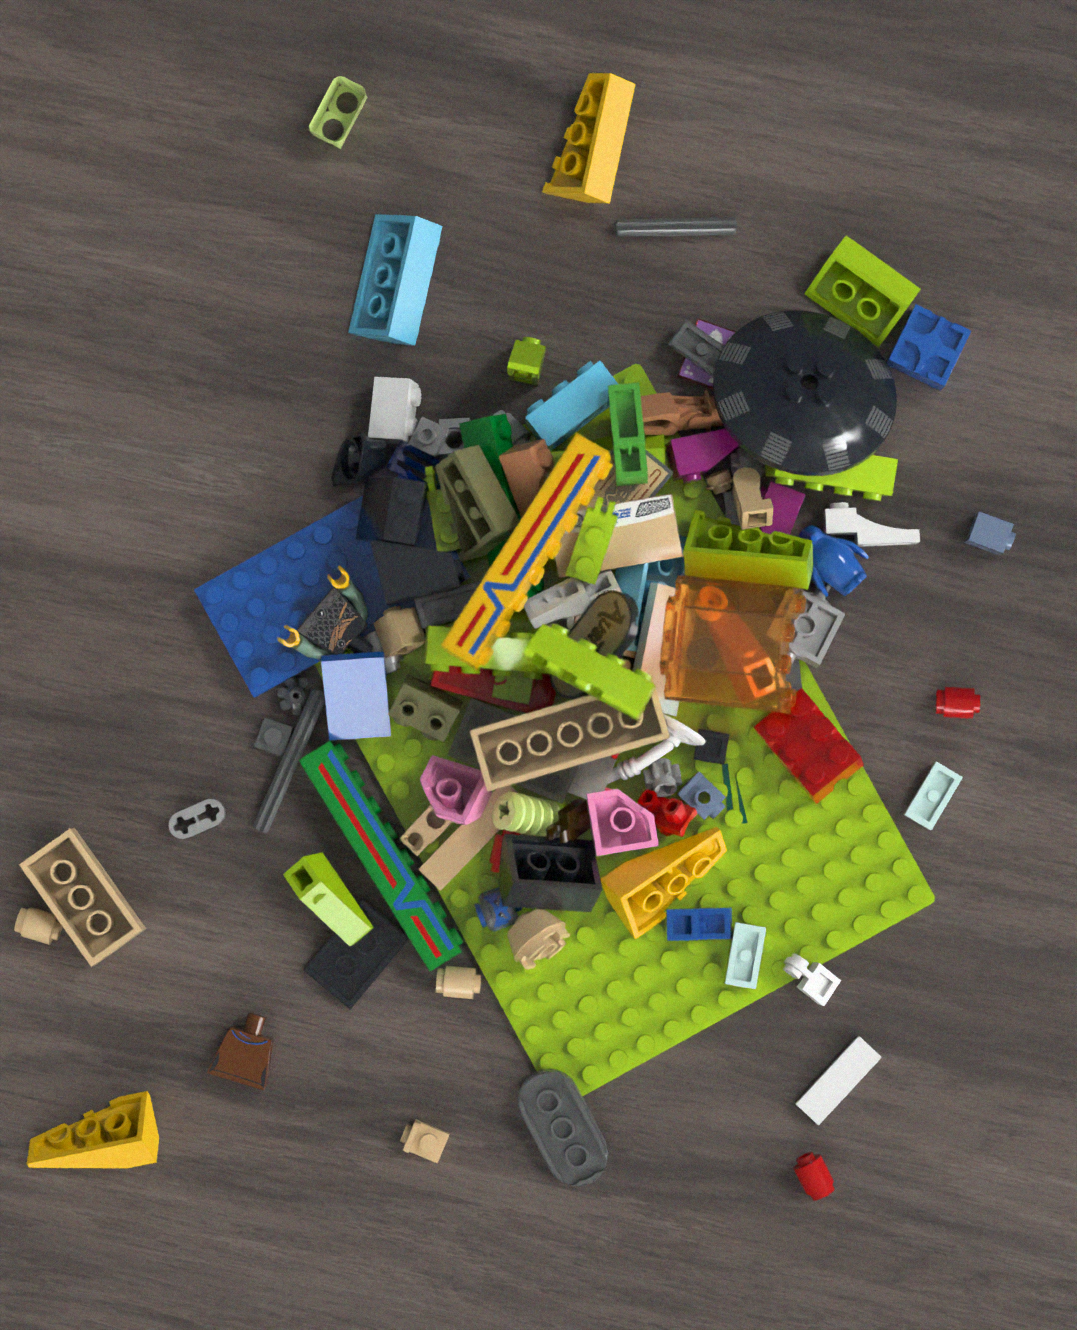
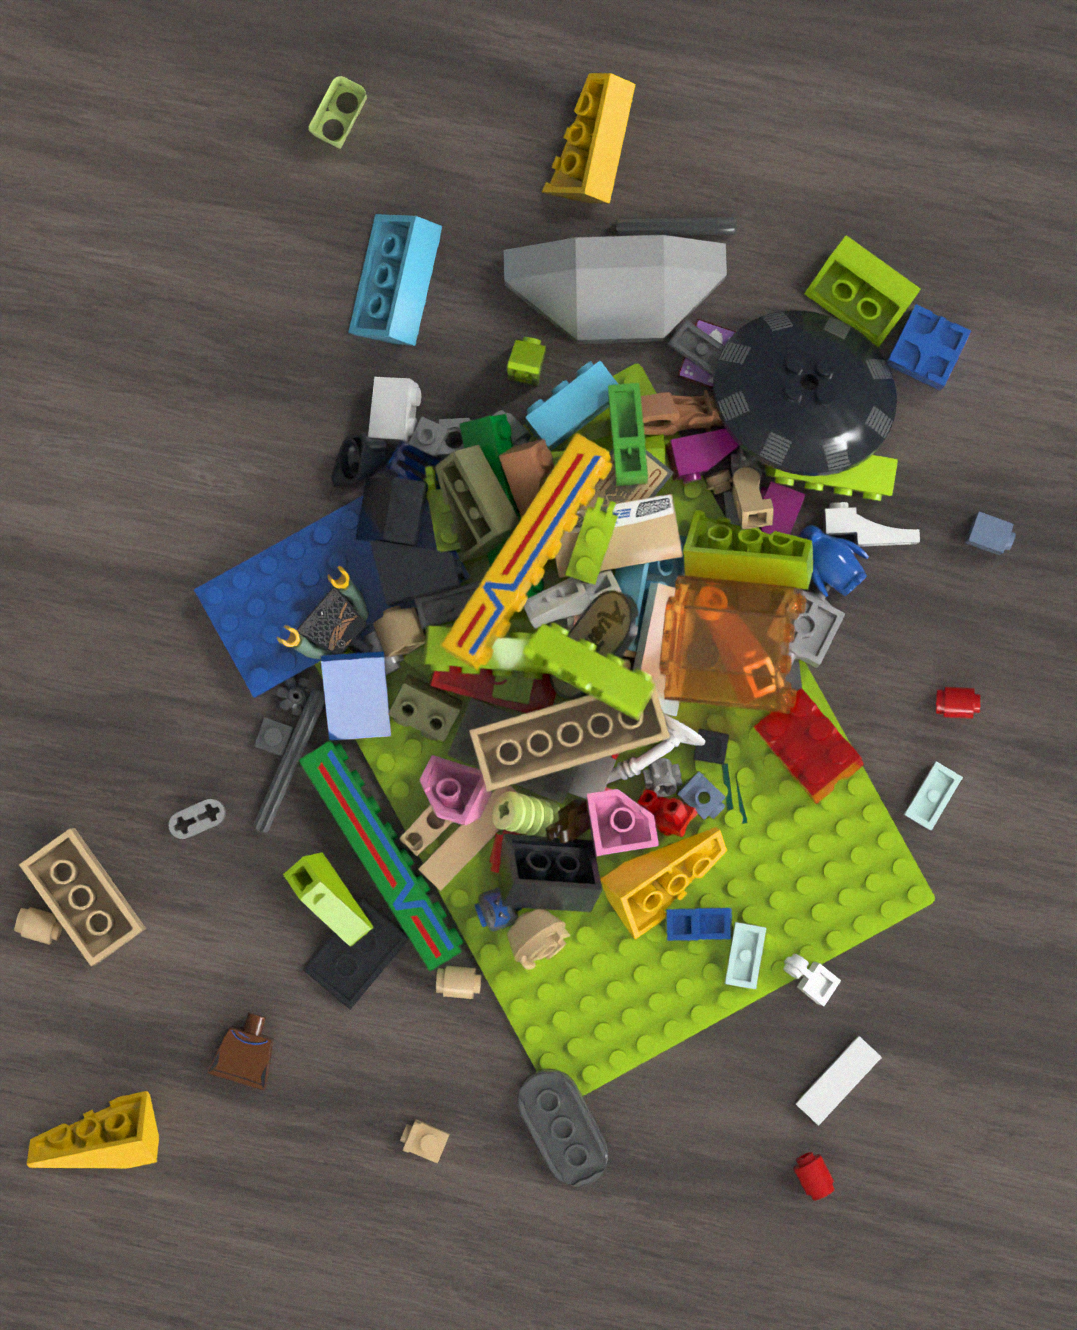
(616, 284): none -> light grey panel

